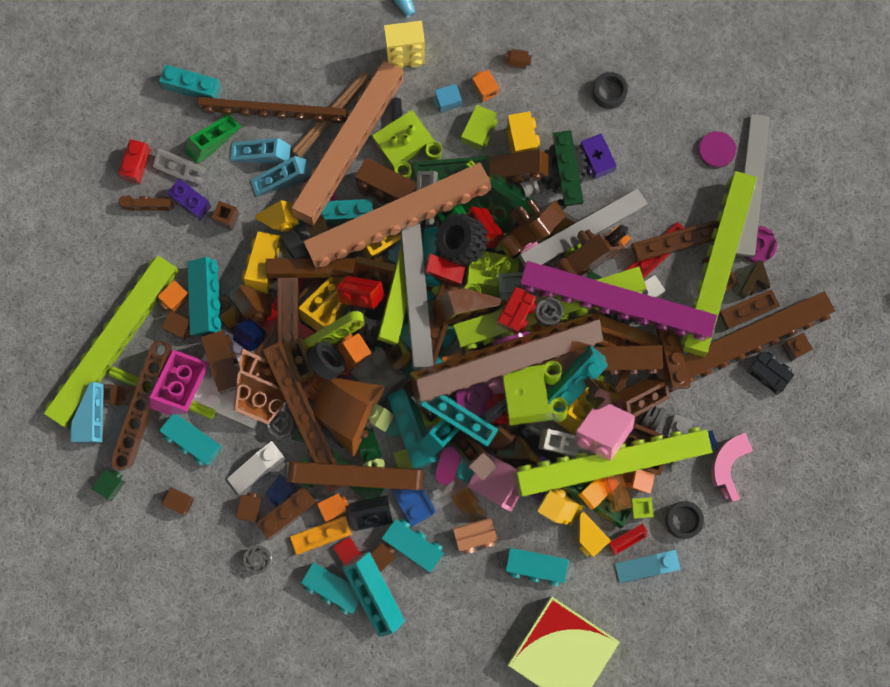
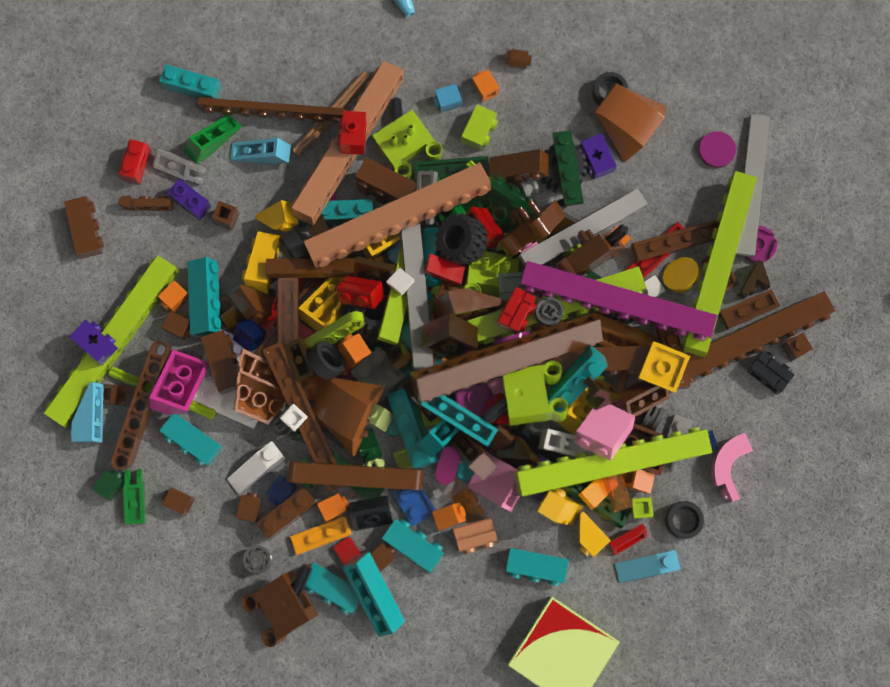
(84, 227): none -> reddish brown brick
(102, 349): none -> dark purple brick
(134, 499): none -> green hinge
(281, 176): medium azure slope -> none
(283, 604): none -> reddish brown piece
(293, 417): none -> white tile
(353, 132): none -> red brick
(400, 281): none -> white tile
(405, 44): light yellow brick -> none
(449, 336): none -> dark brown slope
(449, 516): none -> orange brick
(521, 132): yellow brick -> none
(629, 119): none -> dark orange wedge
(663, 367): none -> yellow plate
(681, 274): none -> yellow tile

